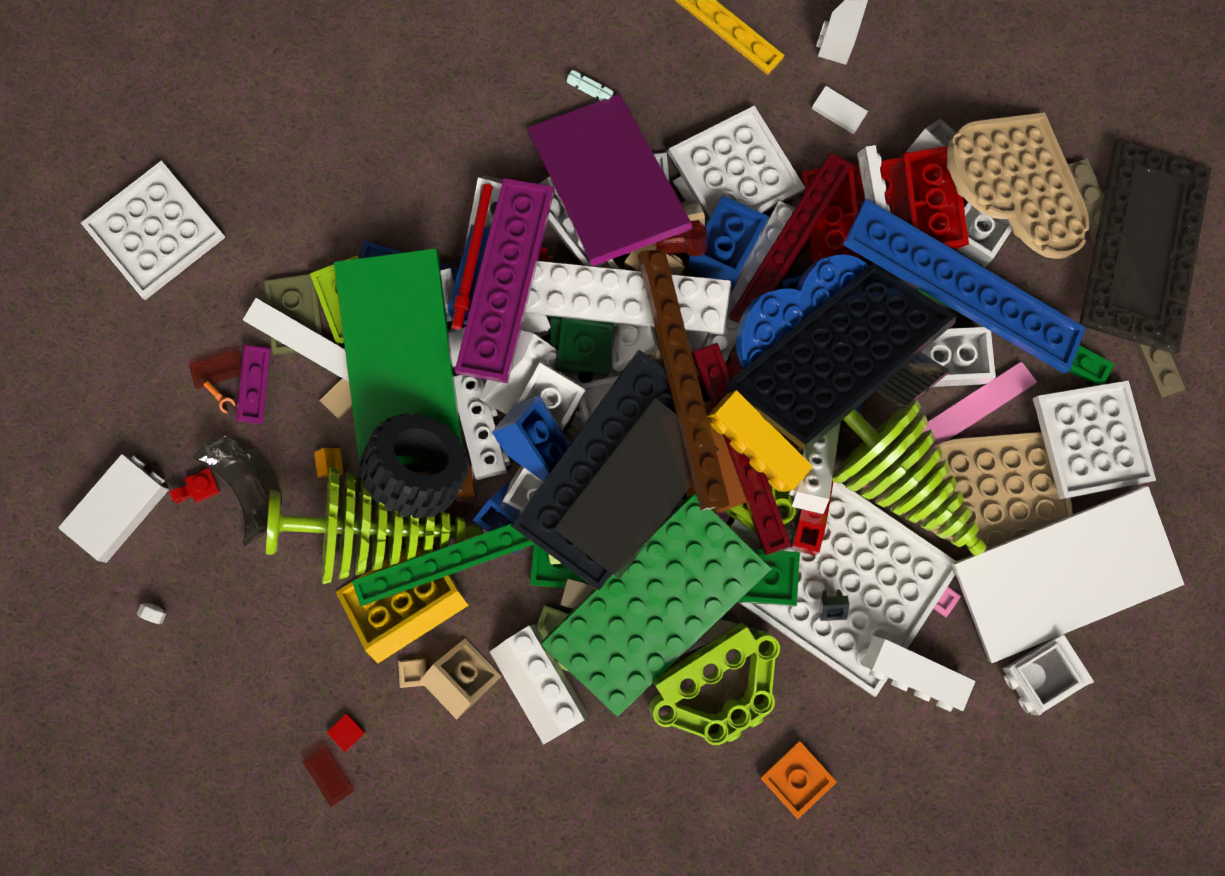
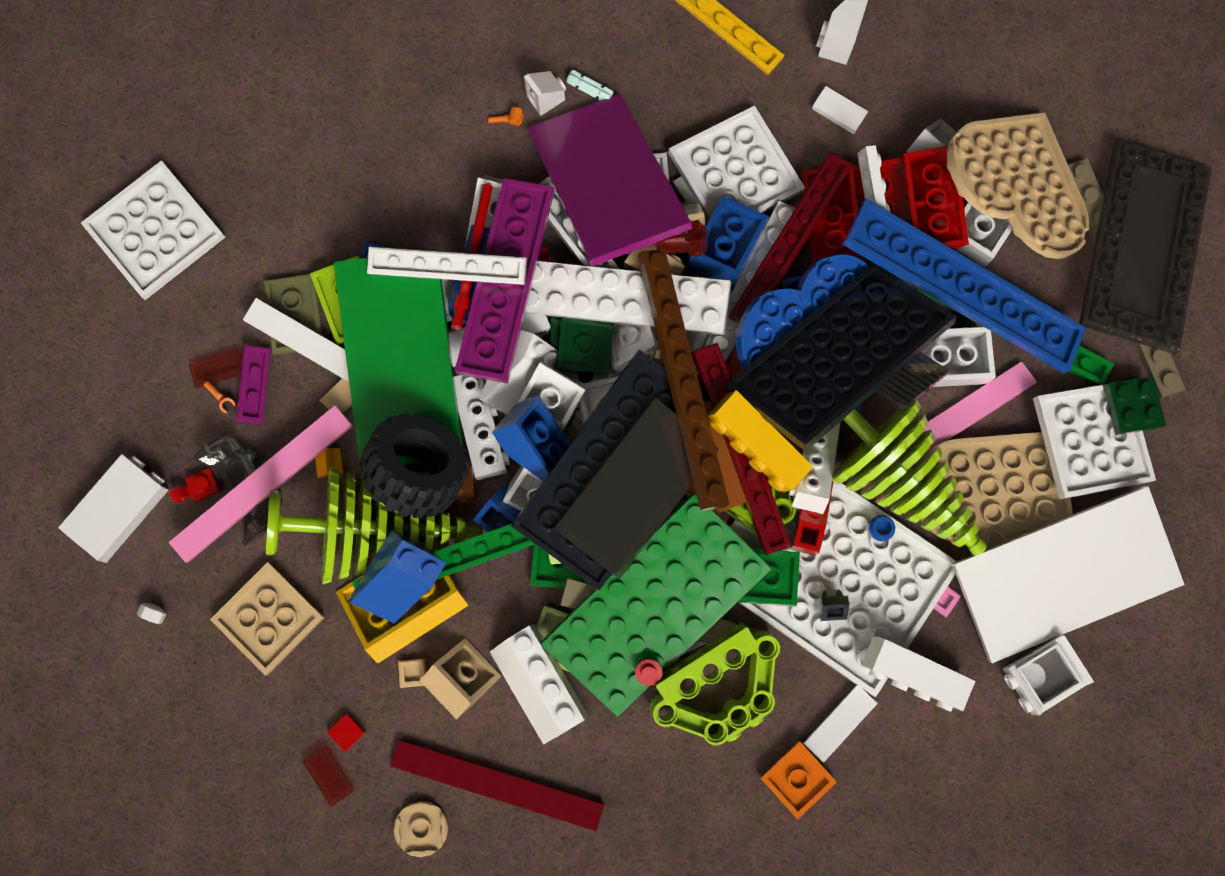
(258, 485): none -> bright pink tile
(267, 618): none -> tan plate
(397, 577): none -> blue slope
(429, 828): none -> tan tile
(447, 265): none -> white tile
(497, 785): none -> dark red tile
(514, 118): none -> orange hand
(544, 91): none -> white slope
(648, 672): none -> plate
(840, 723): none -> white tile
(881, 528): none -> blue plate
(1134, 405): none -> dark green plate

